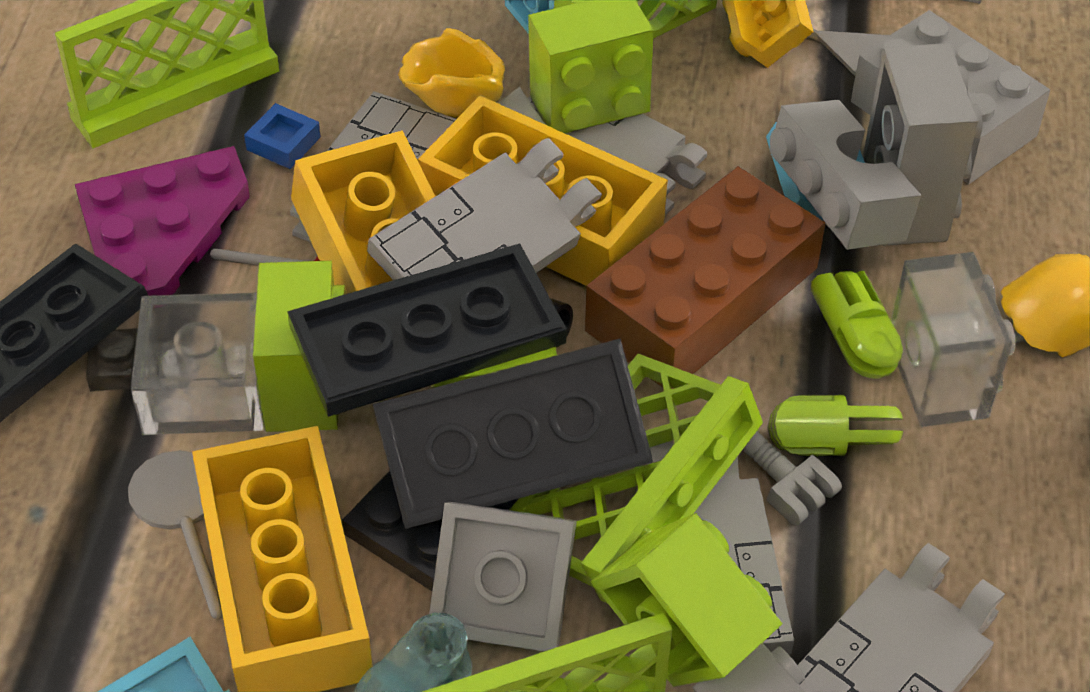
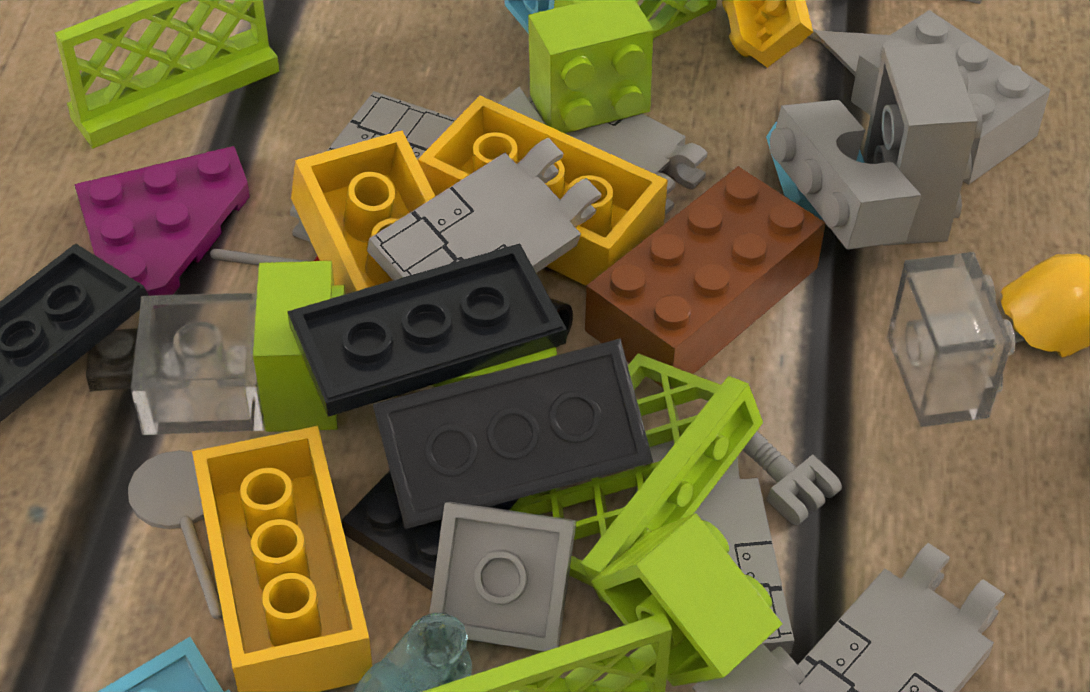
(282, 136): blue plate -> none
(452, 72): yellow hair -> none
(821, 425): lime arm -> none
(858, 322): lime arm -> none

